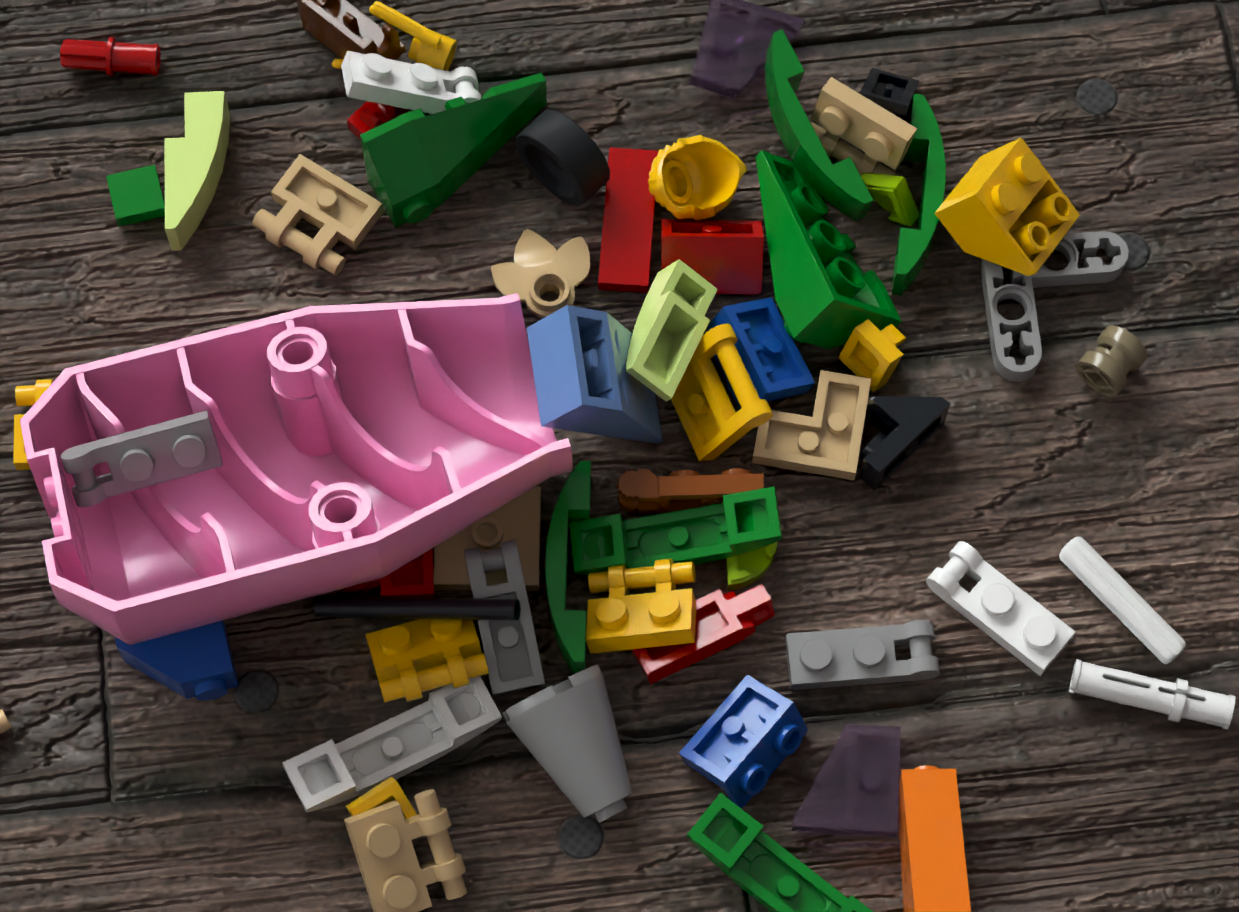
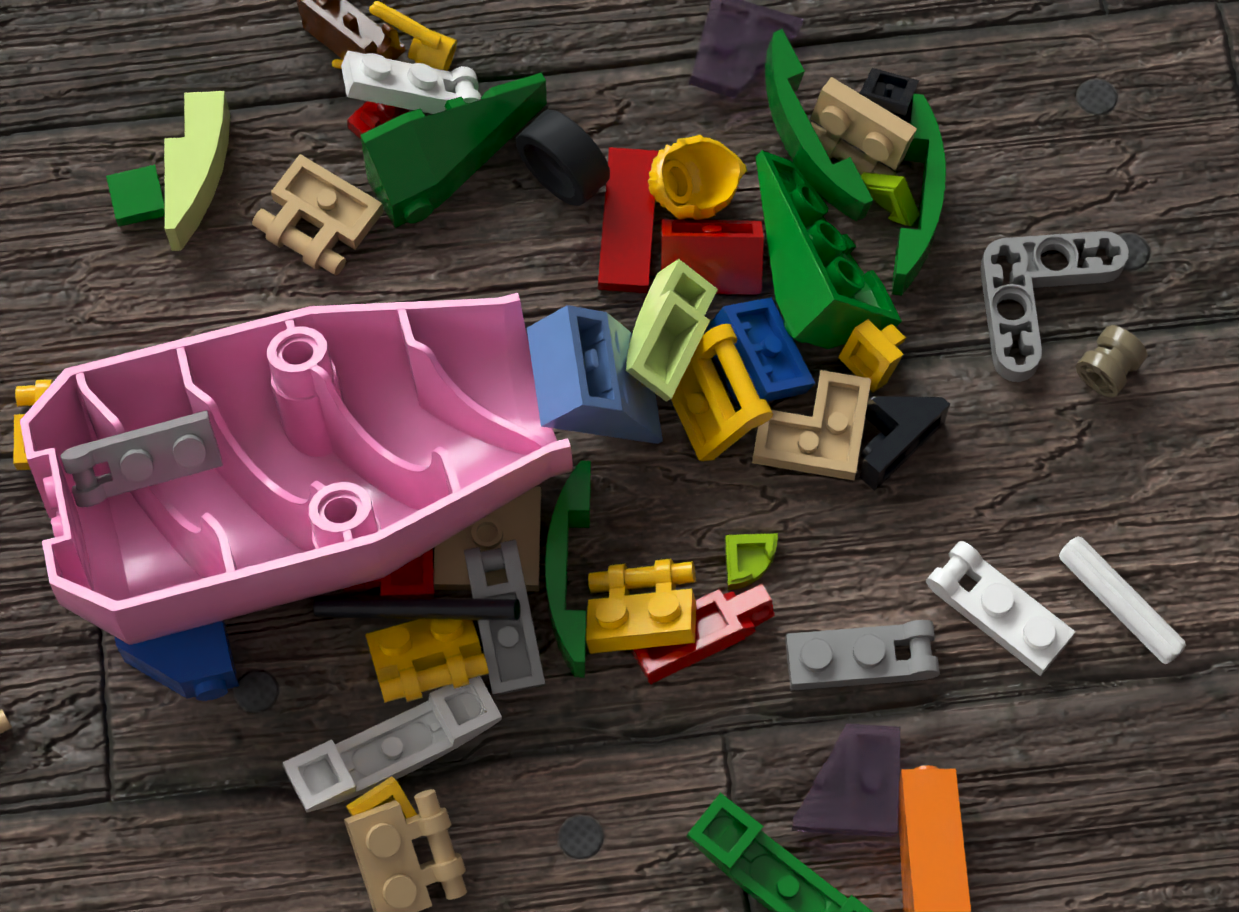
(111, 56): red axle -> none
(543, 269): tan plate -> none
(576, 742): light grey cone -> none
(681, 490): dark orange hinge -> none
(695, 534): green slope -> none
(745, 740): blue bracket -> none
(1008, 210): yellow slope -> none
(1152, 694): white pin -> none

